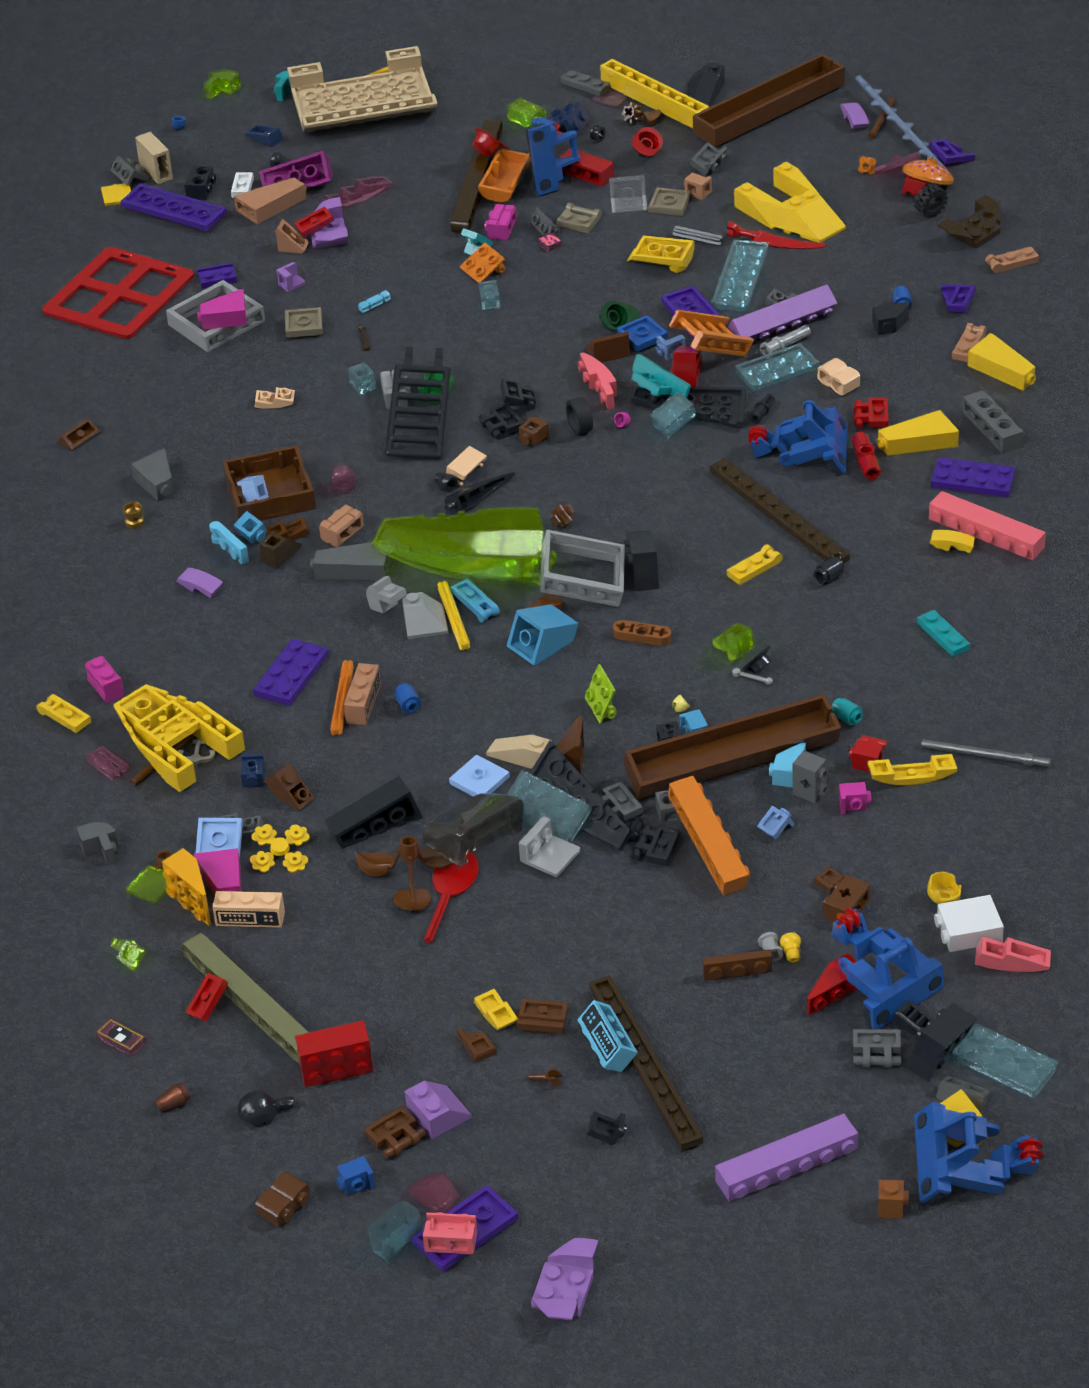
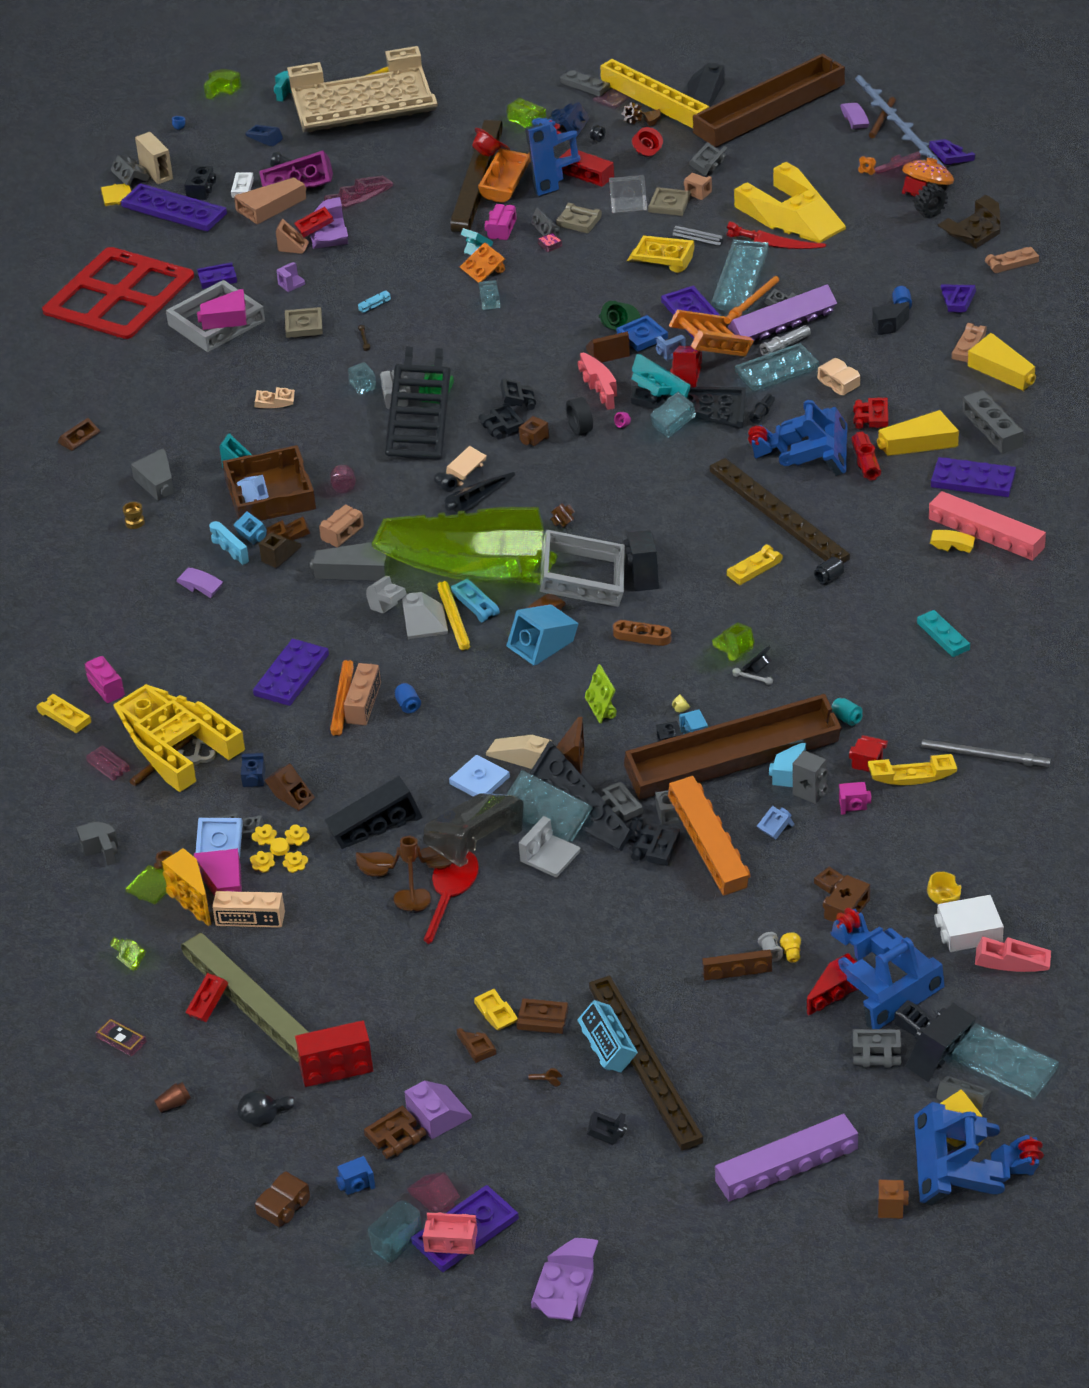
(231, 449): none -> teal slope
(737, 312): none -> orange bar

